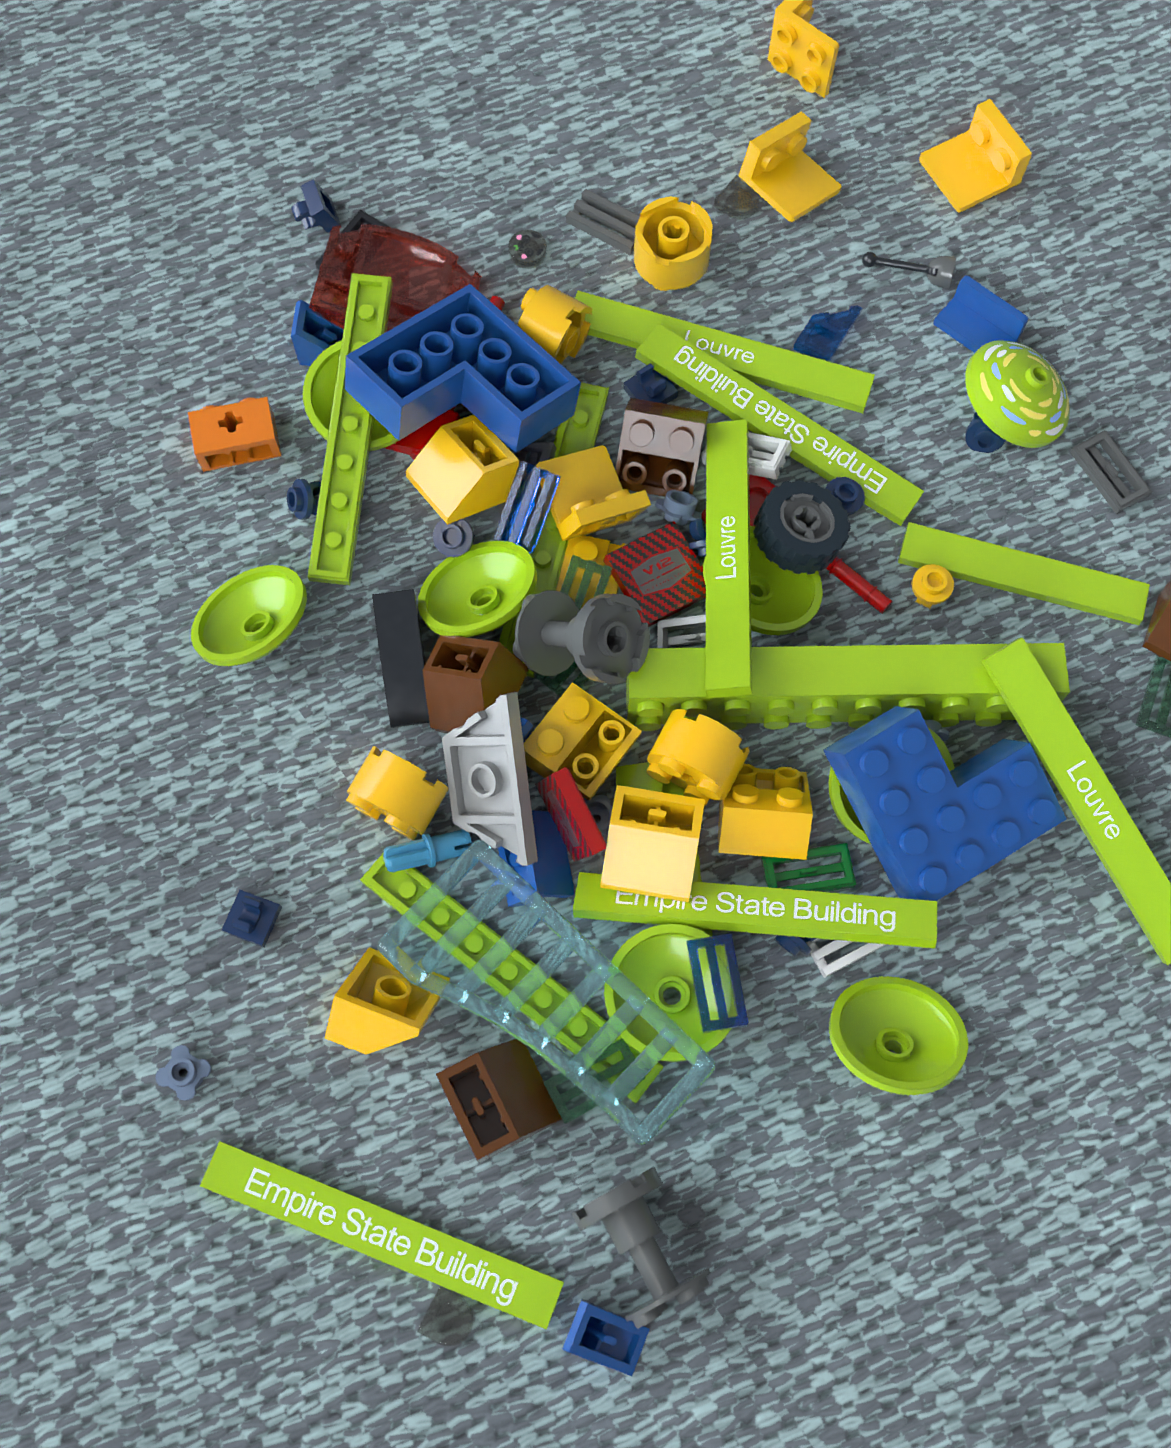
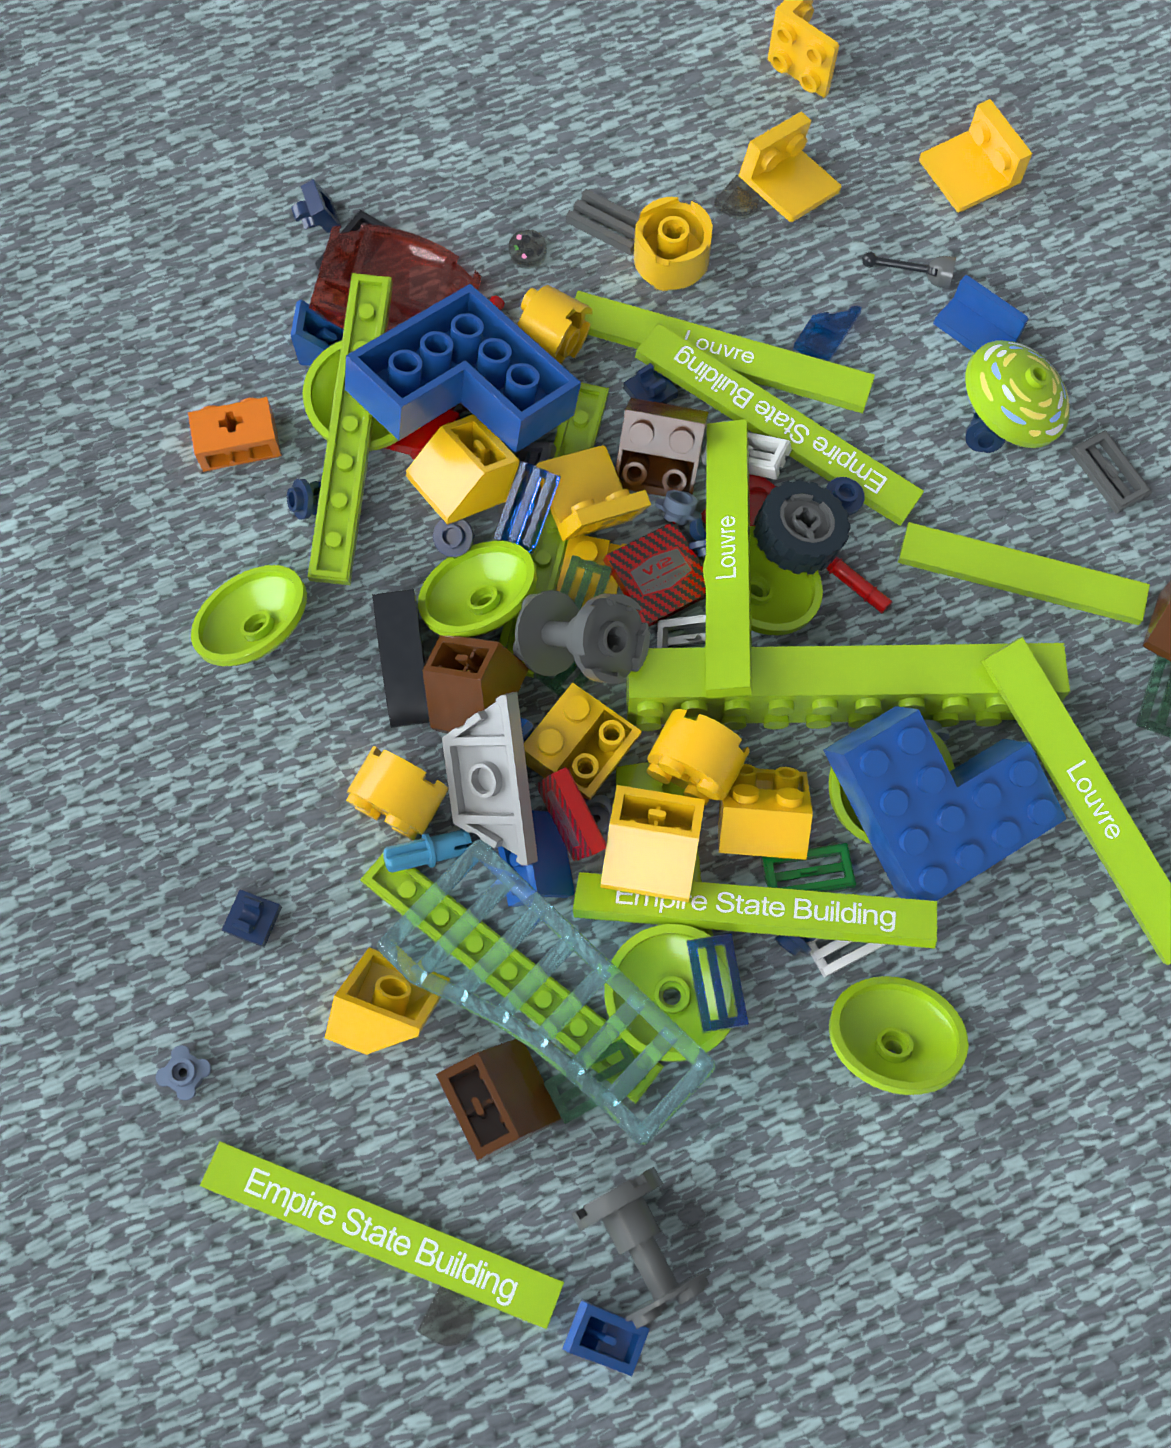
(932, 585): yellow plate -> none

